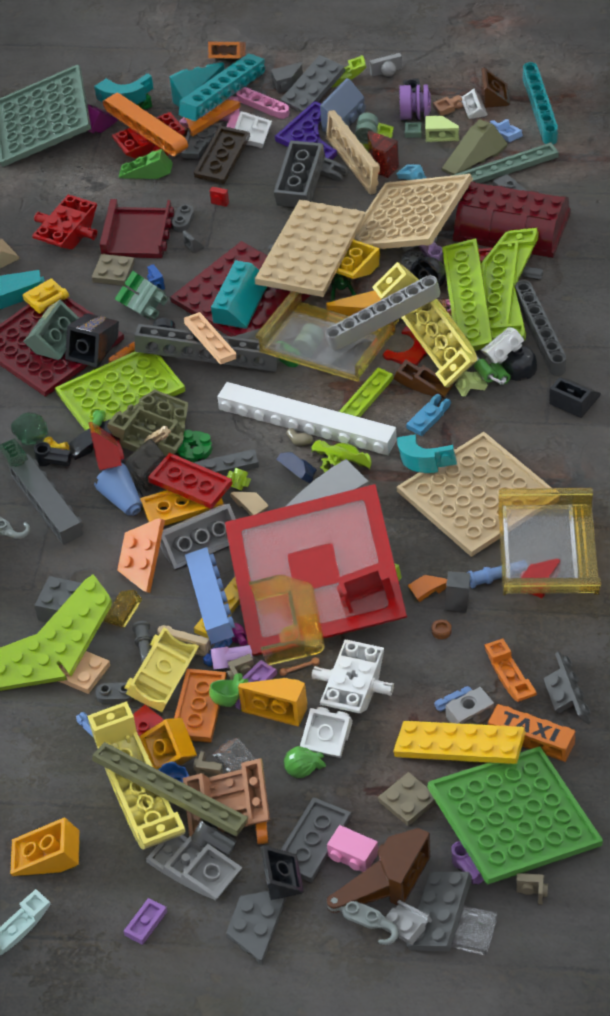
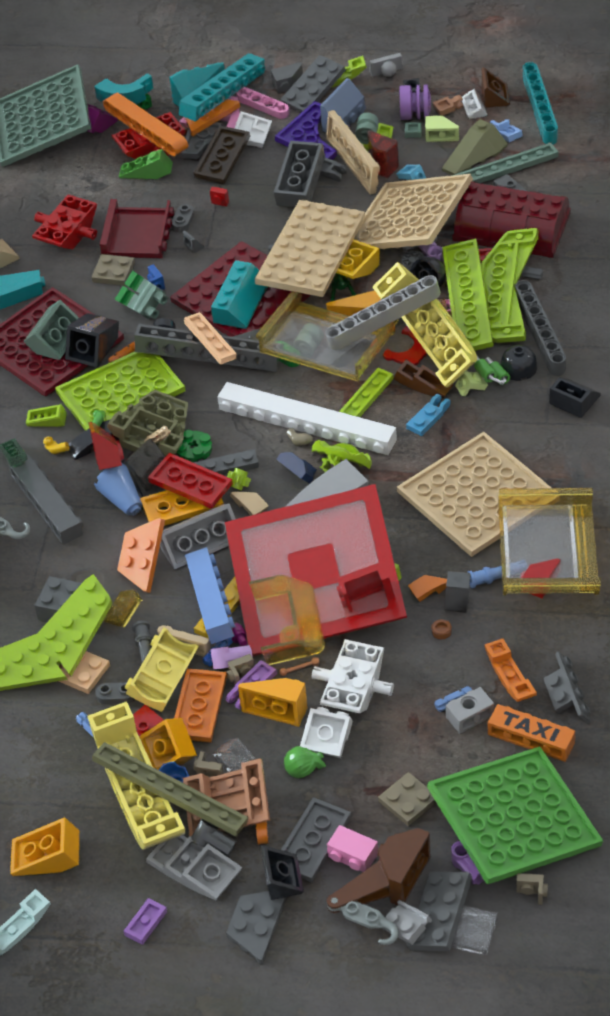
(29, 428): clear green hair -> none
(45, 295): yellow plate -> none
(48, 455): black piece -> none
(53, 416): none -> lime slope
(226, 49): orange brick -> none
(226, 692): bright green piece -> none
(424, 459): teal arch -> none
(460, 742): yellow plate -> none
(503, 344): white plate -> none

